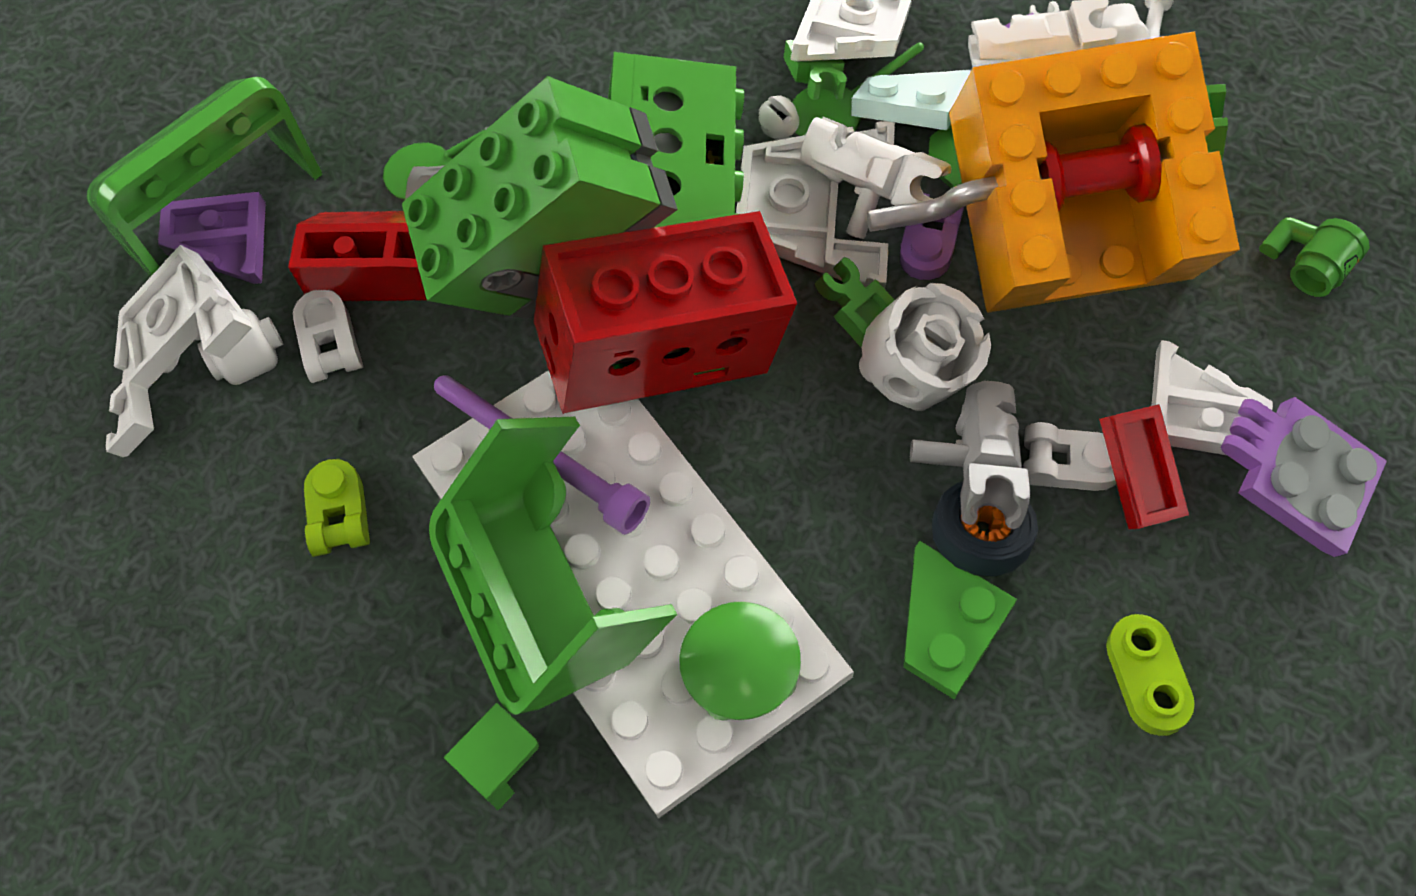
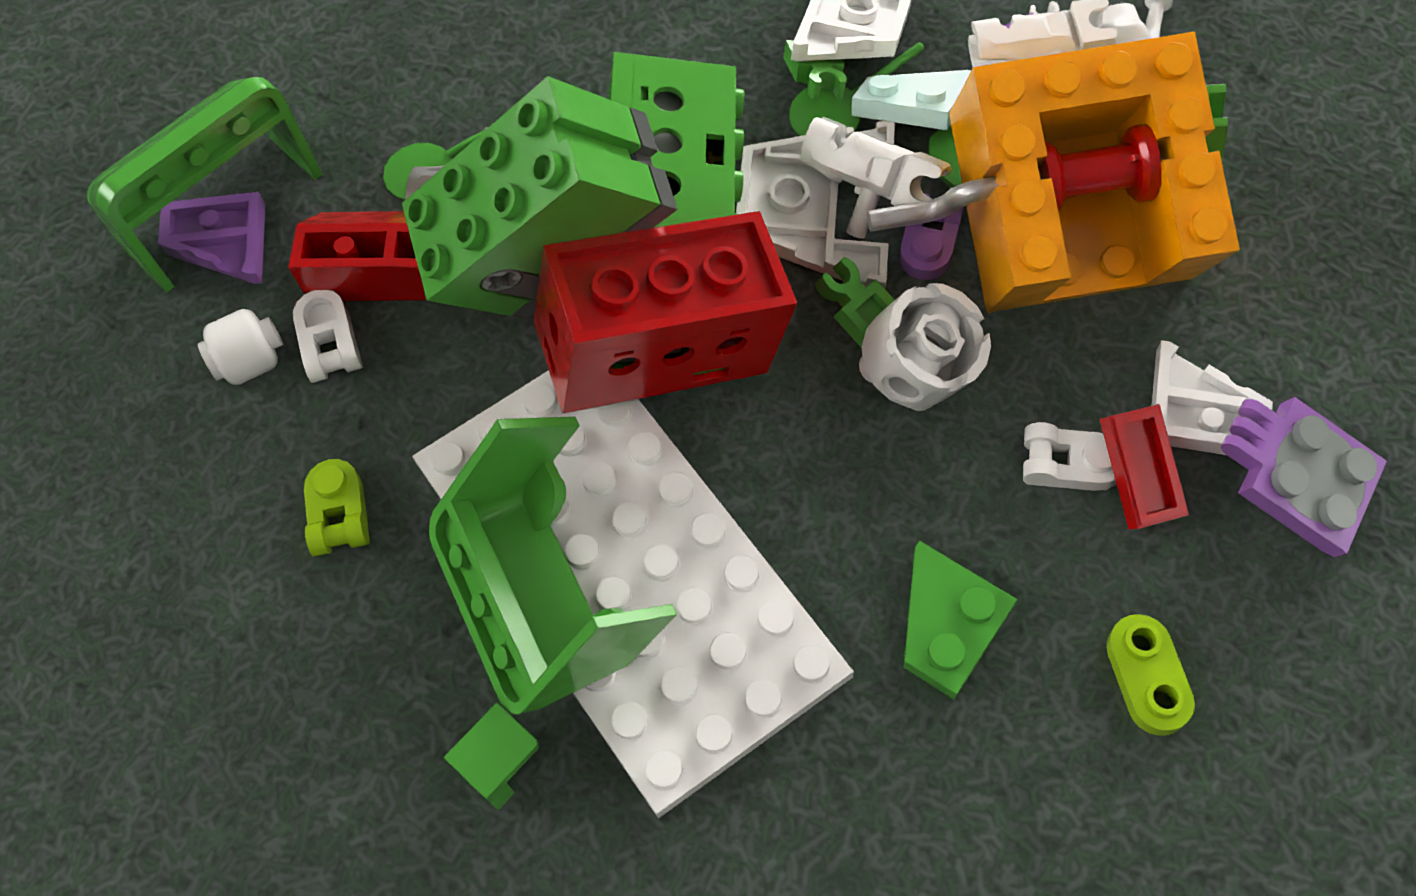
(156, 326): white wing -> none
(620, 504): medium lavender piece -> none
(740, 661): bright green dish -> none
(772, 121): white hinge -> none
(979, 553): black bush -> none
(986, 453): light grey piece -> none
(1328, 252): bright green piece -> none

